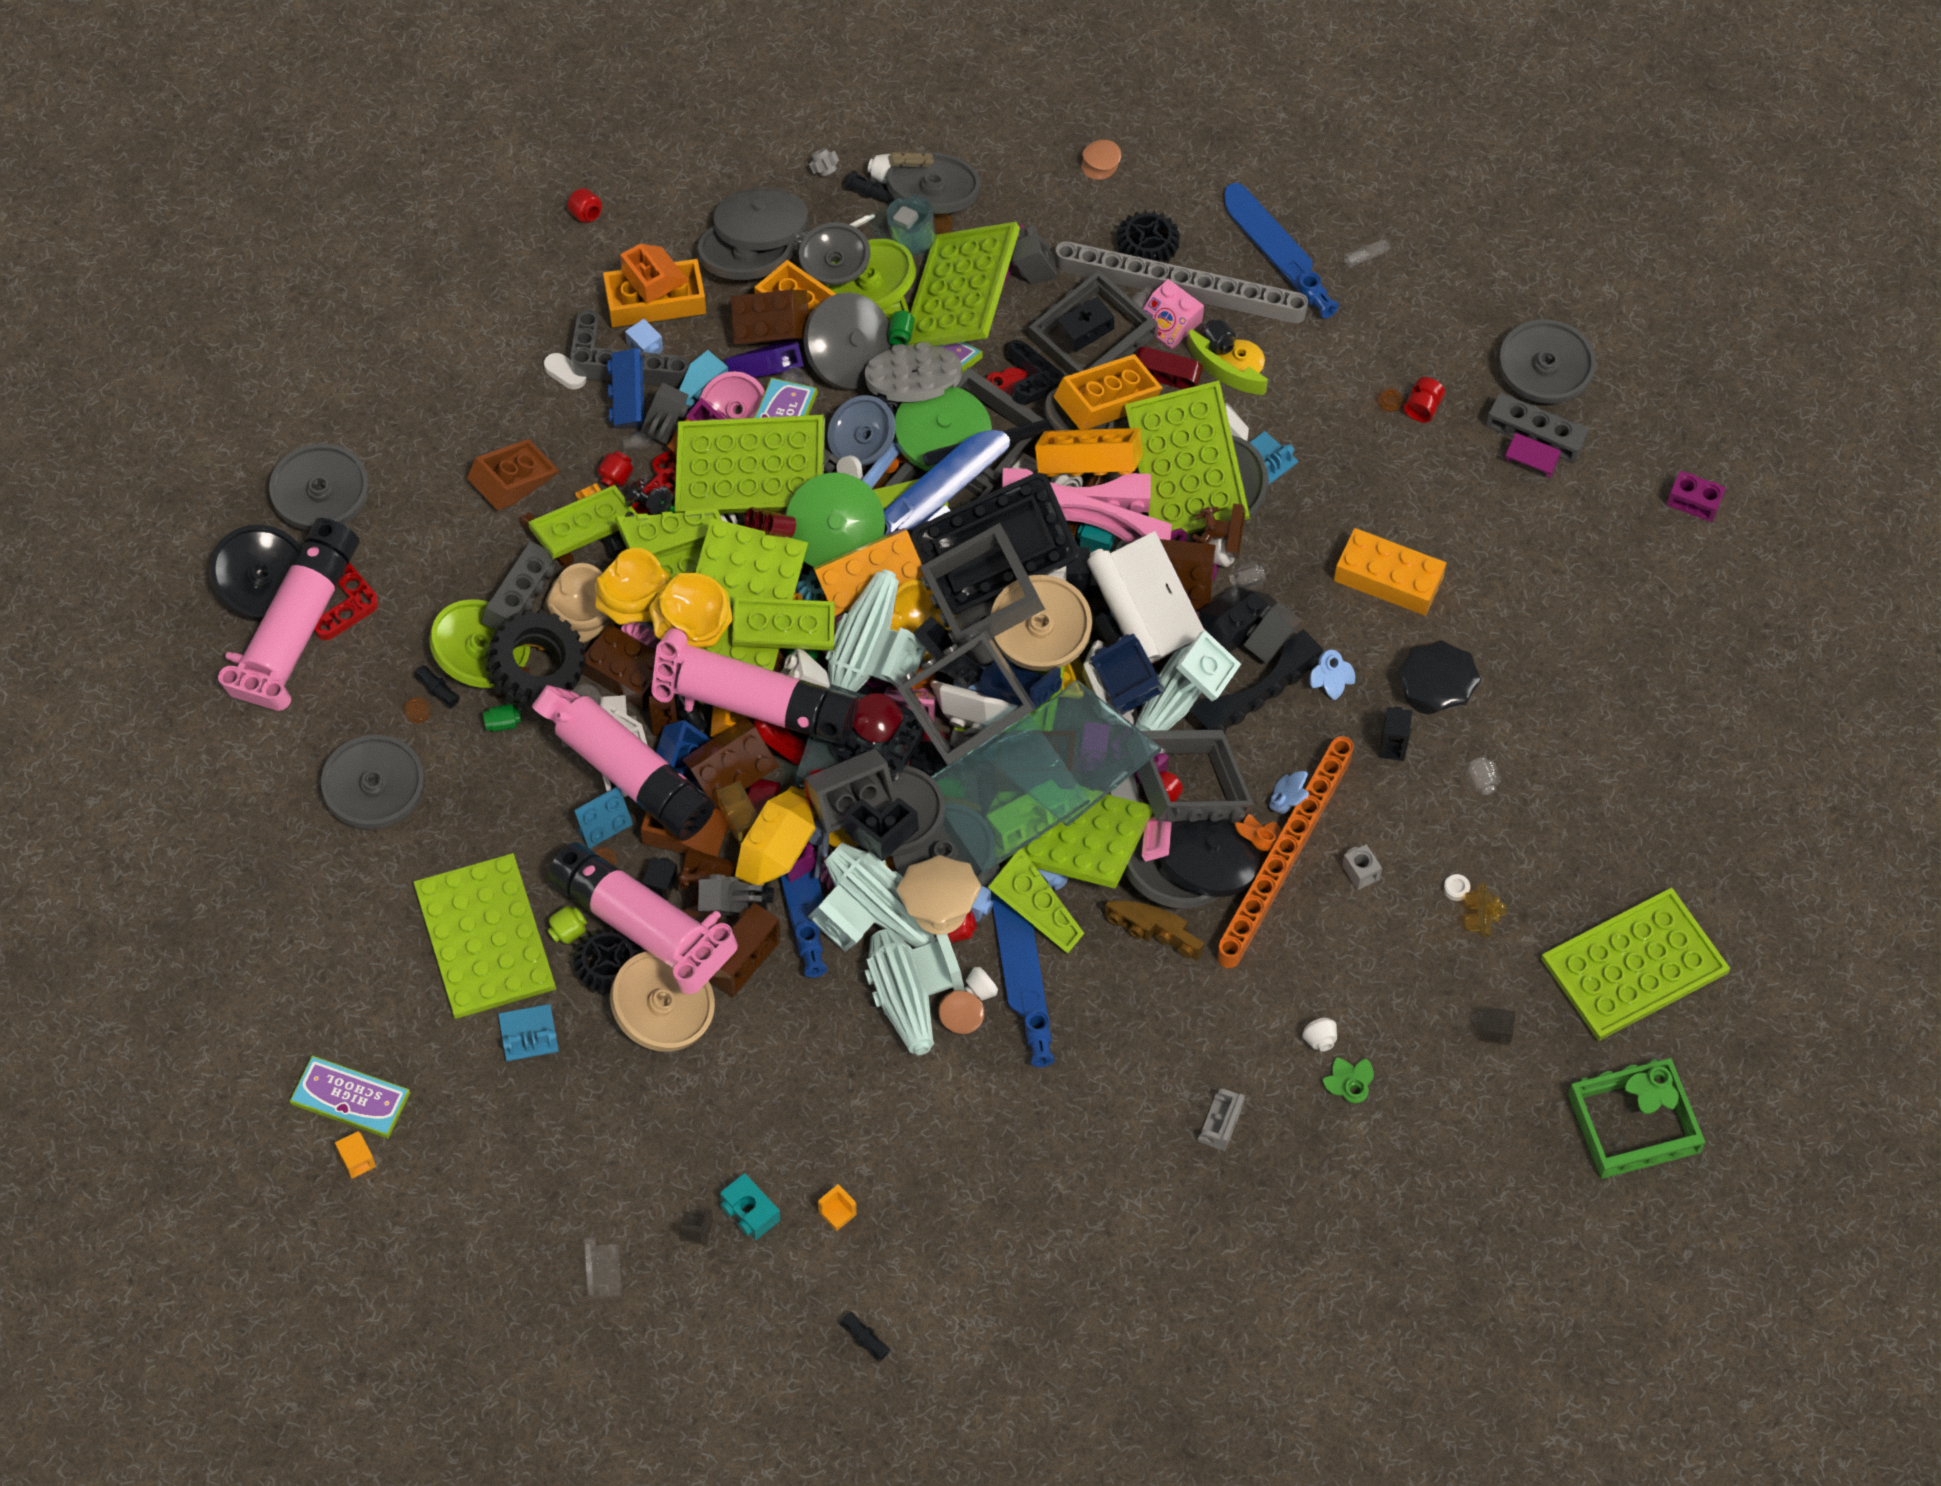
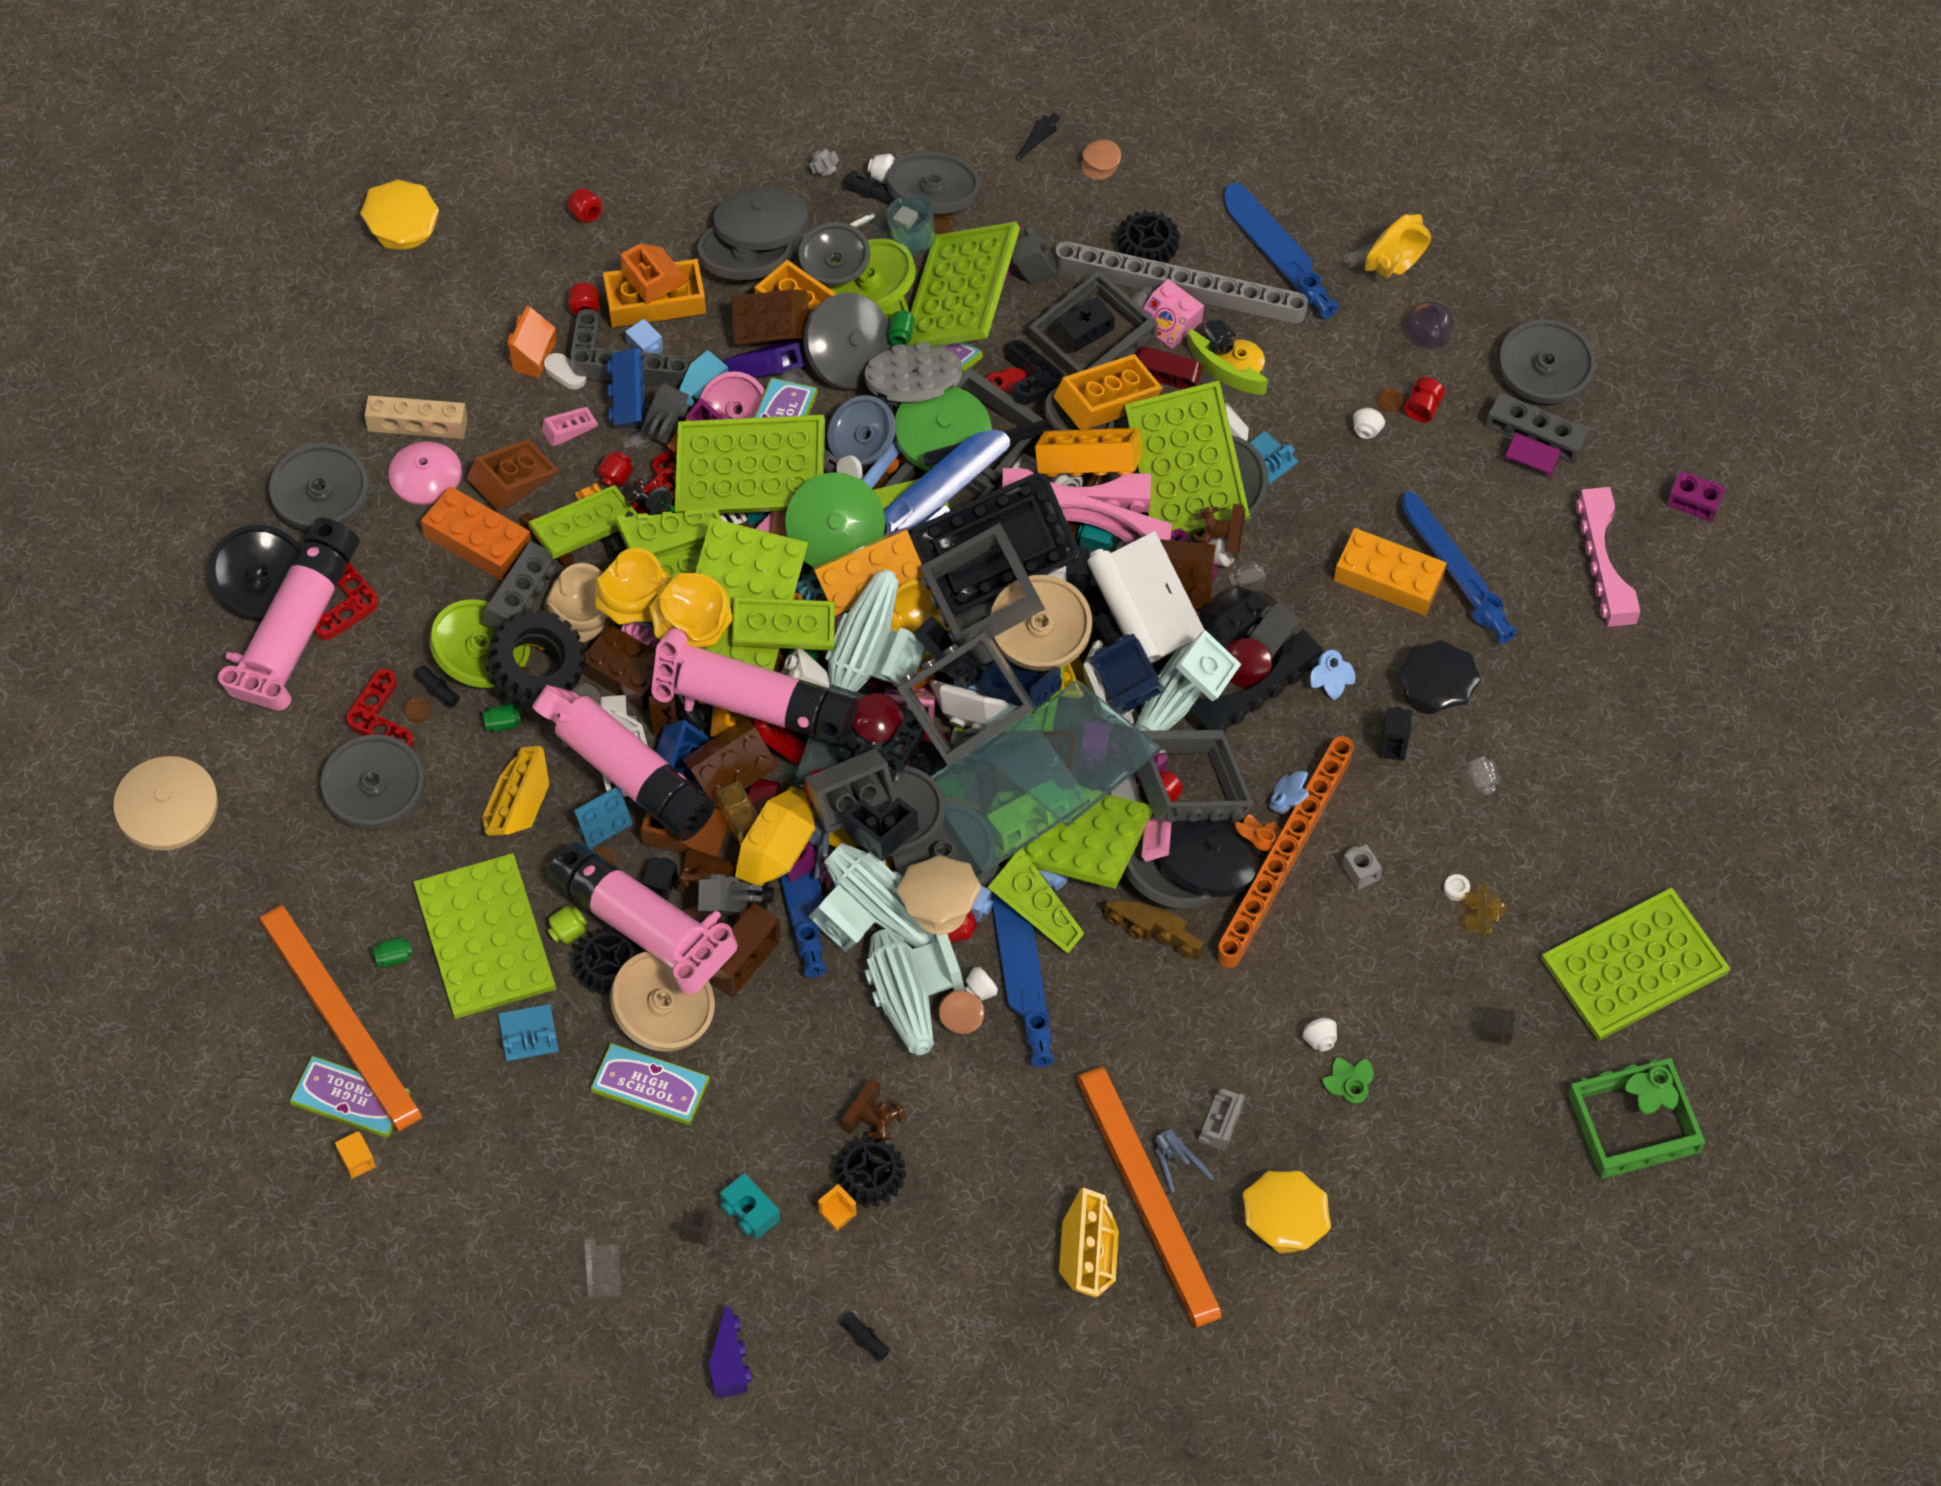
(165, 803): none -> tan dish
(340, 1018): none -> orange beam
(370, 713): none -> red beam
(392, 952): none -> green brick
(400, 214): none -> yellow piece
(416, 417): none -> tan brick
(425, 482): none -> bright pink dish
(475, 533): none -> orange brick
(517, 793): none -> yellow wedge
(531, 343): none -> orange slope
(557, 434): none -> bright pink slope
(582, 297): none -> red head
(650, 1084): none -> tile
(726, 1363): none -> dark purple slope
(771, 522): dark red beam -> none
(849, 1179): none -> black gear
(875, 1114): none -> reddish brown piece
(911, 159): dark tan axle -> none
(1044, 129): none -> black piece
(1089, 1244): none -> yellow wedge
(1149, 1197): none -> orange beam
(1171, 1146): none -> sand blue plant
(1254, 662): none -> dark red dish
(1287, 1210): none -> yellow piece
(1368, 422): none -> white cone
(1398, 246): none -> yellow piece
(1429, 325): none -> cylinder
(1486, 605): none -> blue piece
(1618, 598): none -> bright pink arch

